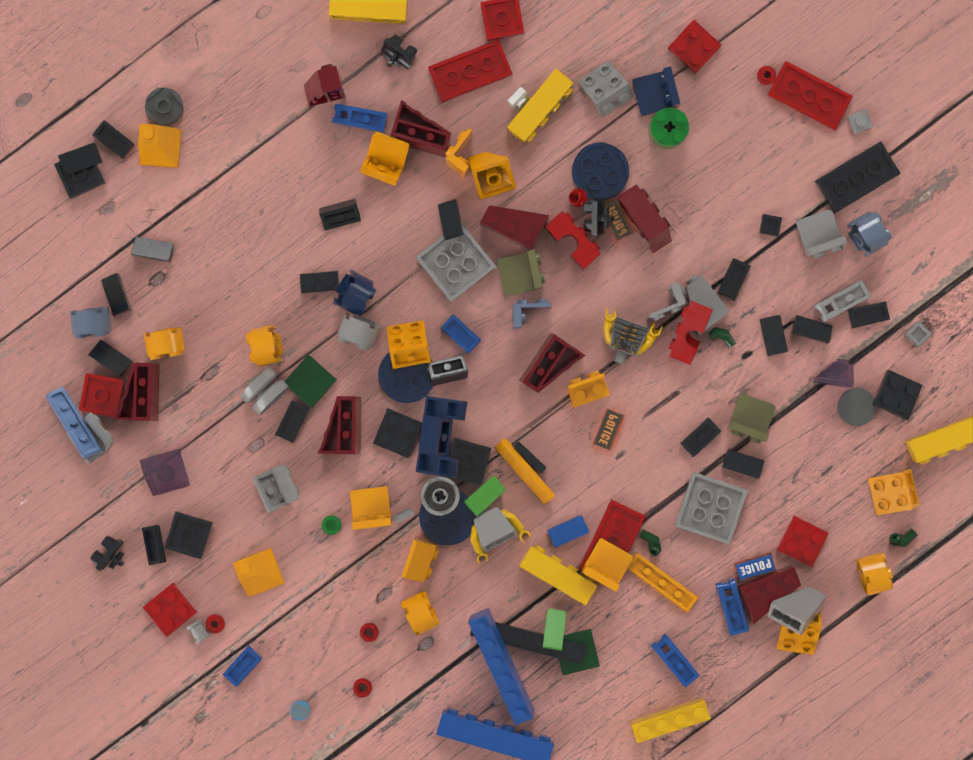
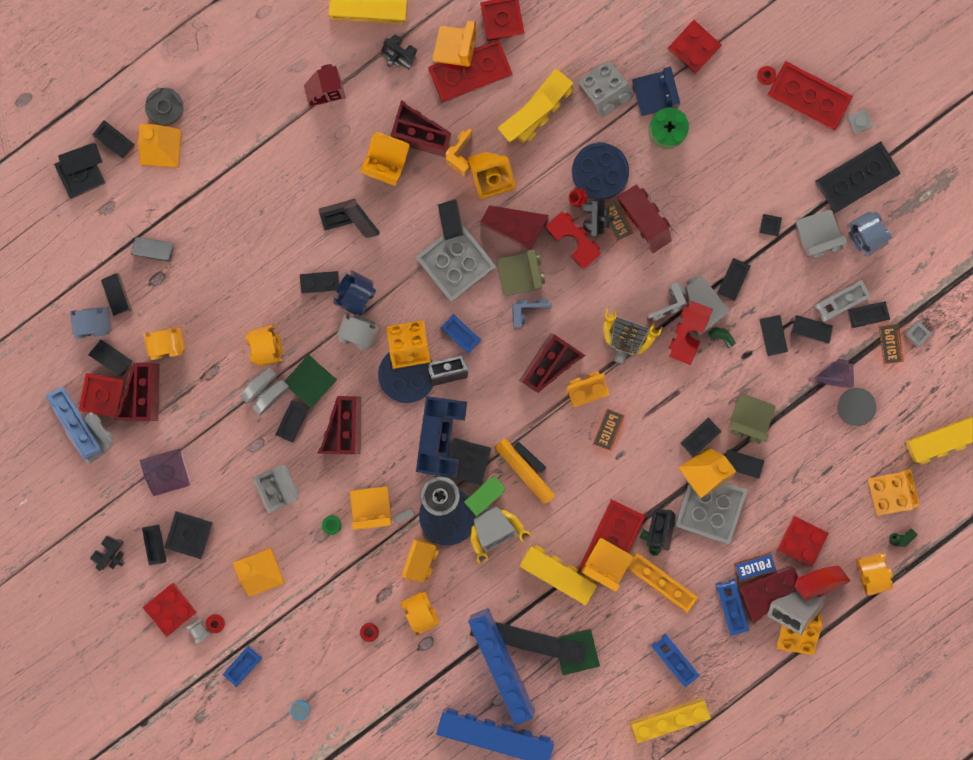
(358, 692): red plate -> none
(360, 118): blue plate -> none
(361, 220): none -> black slope
(397, 433): black plate -> none
(455, 44): none -> light orange bracket
(518, 99): white plate -> none
(526, 117): none -> yellow tile
(554, 629): bright green slope -> none
(568, 531): blue tile -> none
(661, 529): none -> black slope
(707, 471): none -> light orange slope
(821, 582): none -> red slope
(891, 344): none -> clear orange tile
(897, 395): black plate -> none

